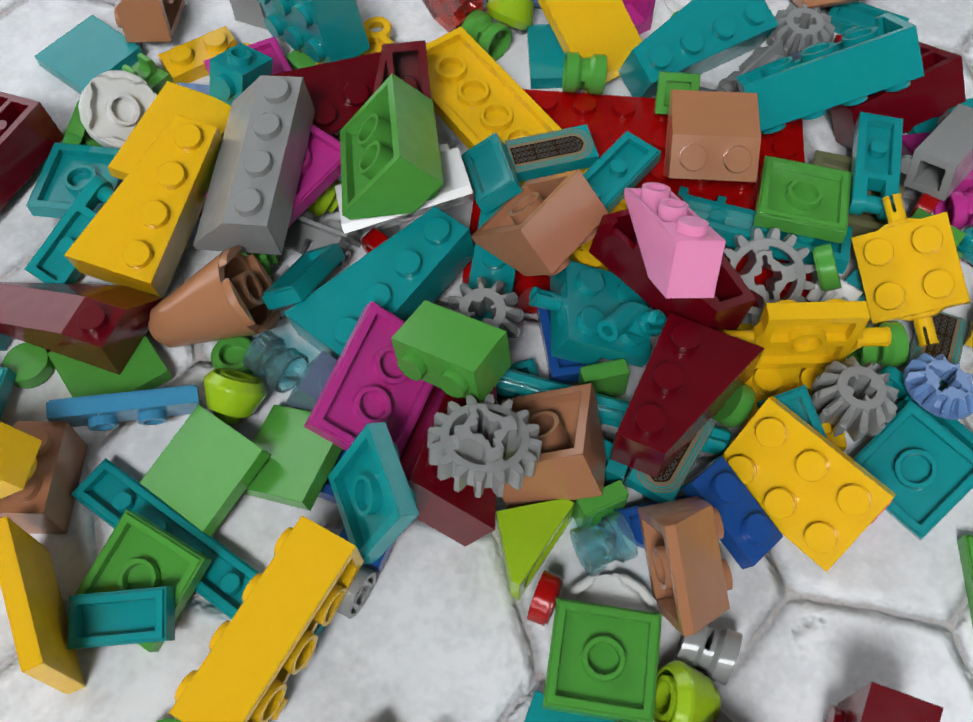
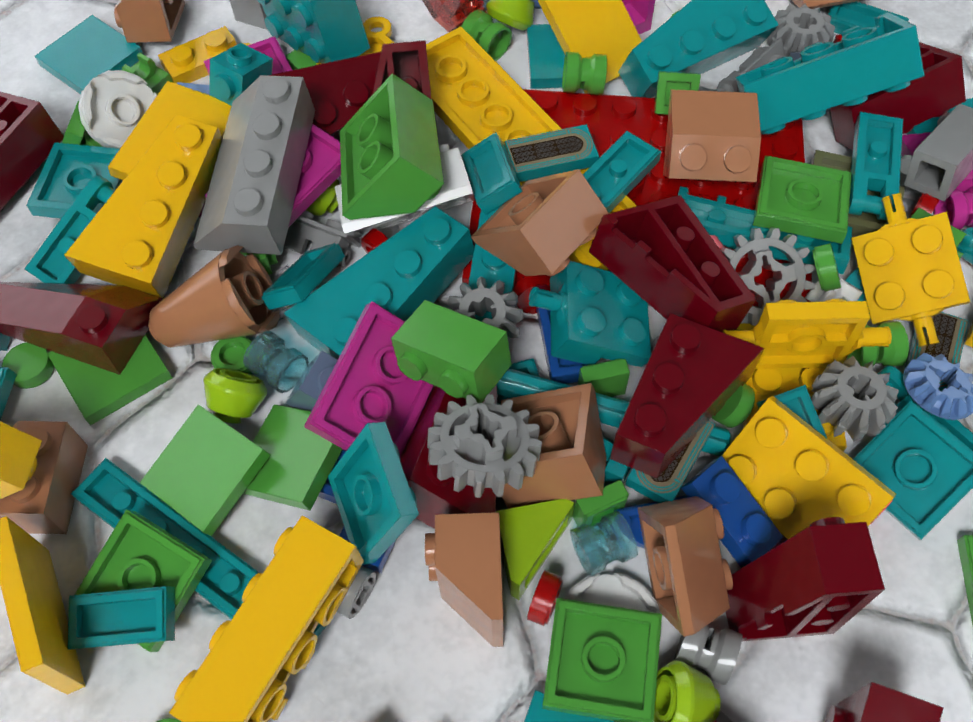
(106, 410): dark azure plate -> none
(467, 565): none -> nougat slope
(632, 319): teal arm -> none
(675, 243): bright pink slope -> none
(806, 583): none -> dark red wedge

